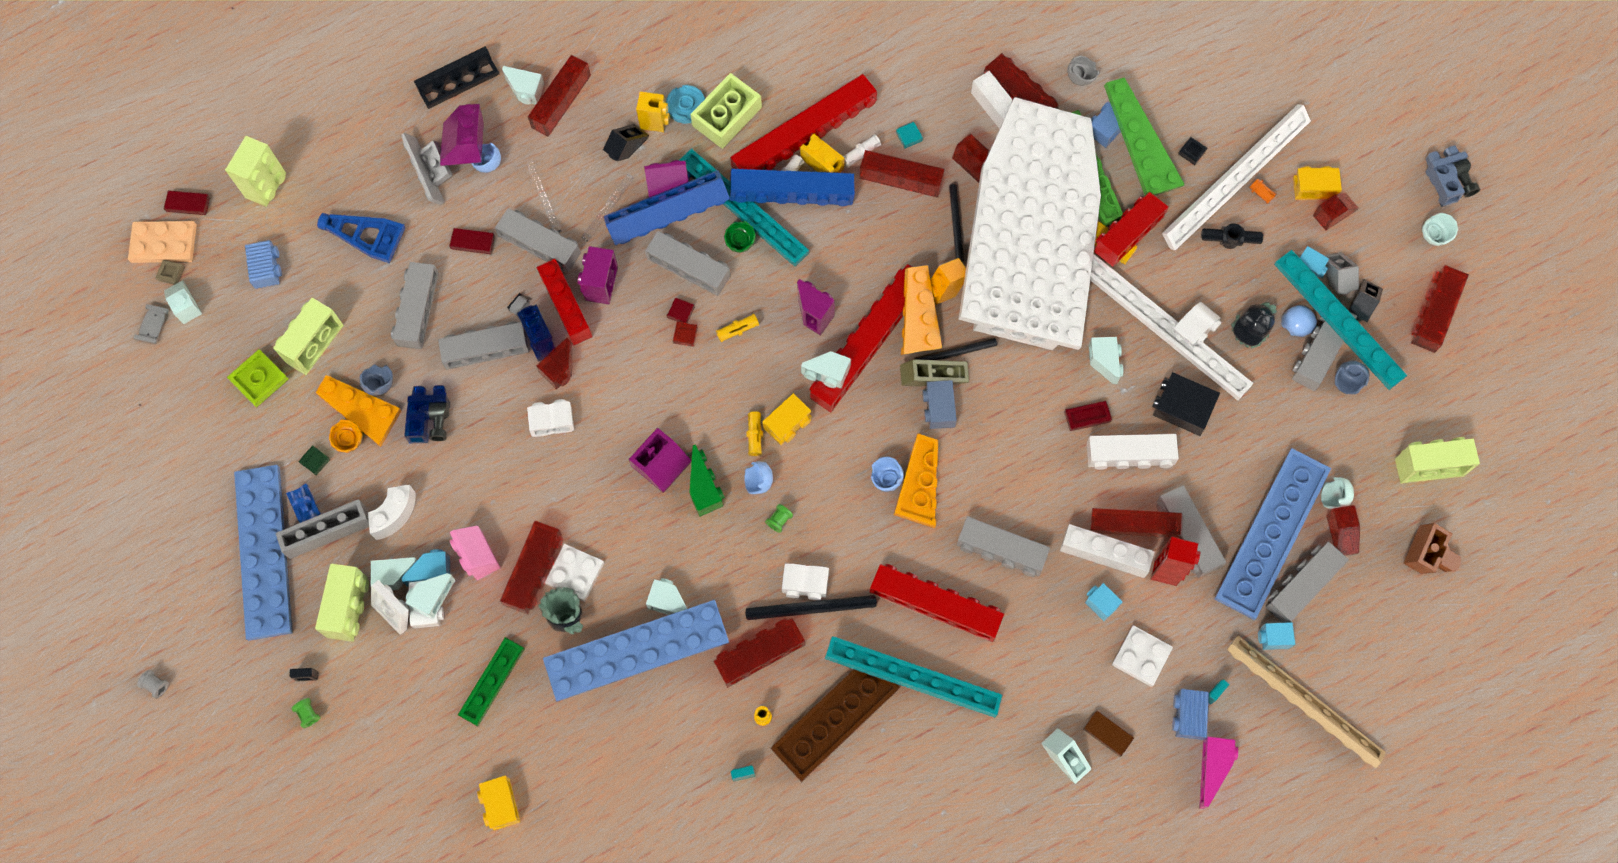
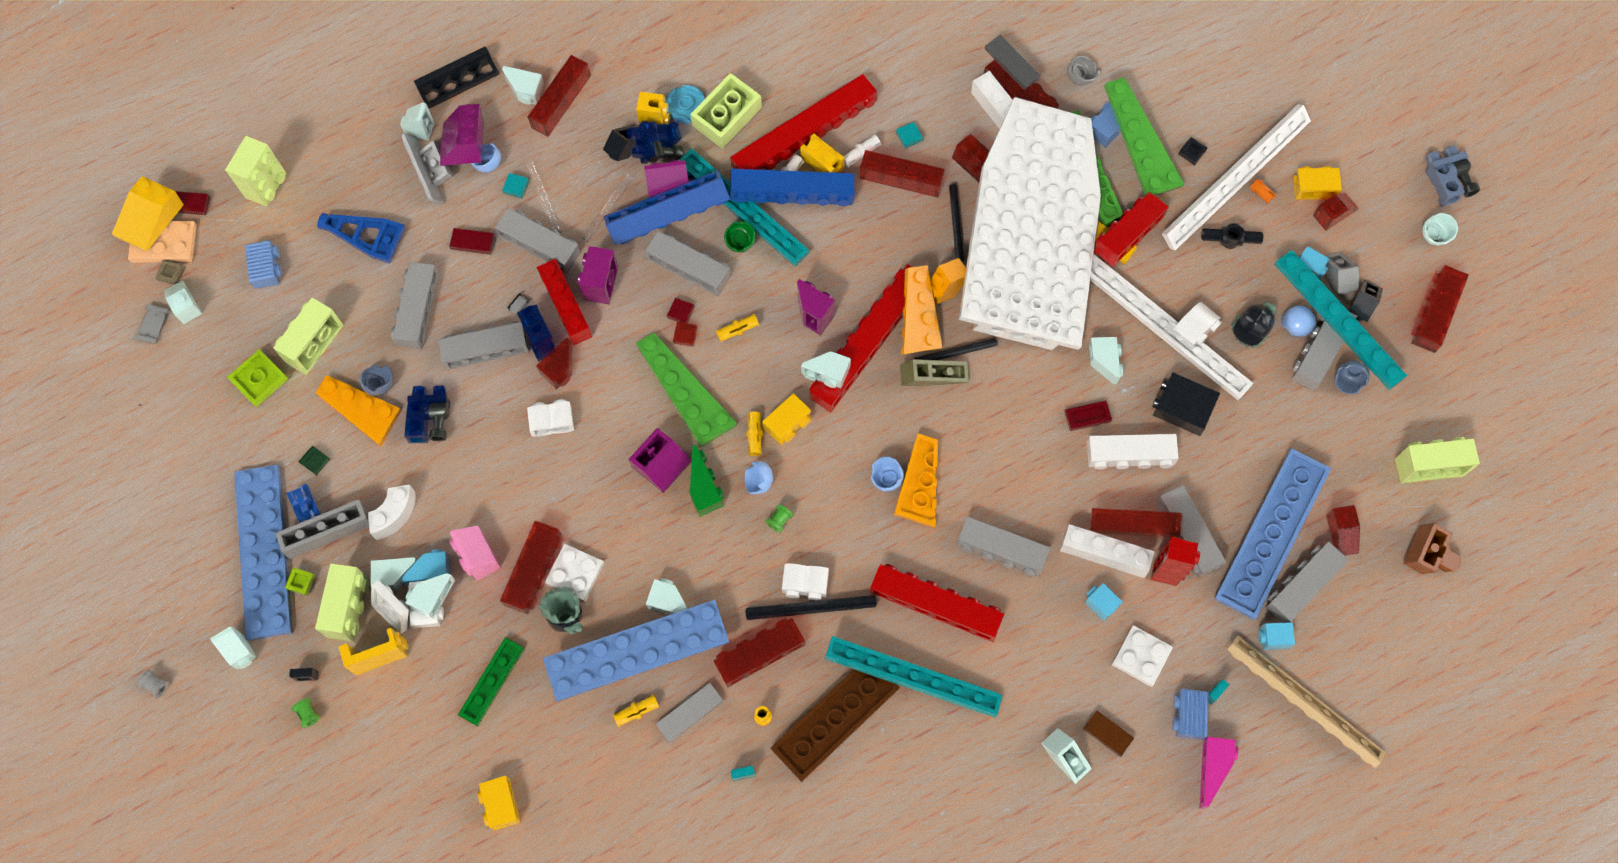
(146, 213): none -> yellow slope
(234, 648): none -> light aqua slope
(300, 581): none -> lime plate
(345, 436): light orange hair -> none
(376, 656): none -> yellow panel
(418, 122): none -> light aqua slope
(515, 185): none -> teal tile
(636, 710): none -> yellow pin
(652, 138): none -> clear blue hips
(689, 712): none -> light grey tile
(693, 402): none -> bright green wing
(940, 404): sand blue brick -> none
(1012, 62): none -> dark grey tile
(1337, 493): light aqua hair -> none

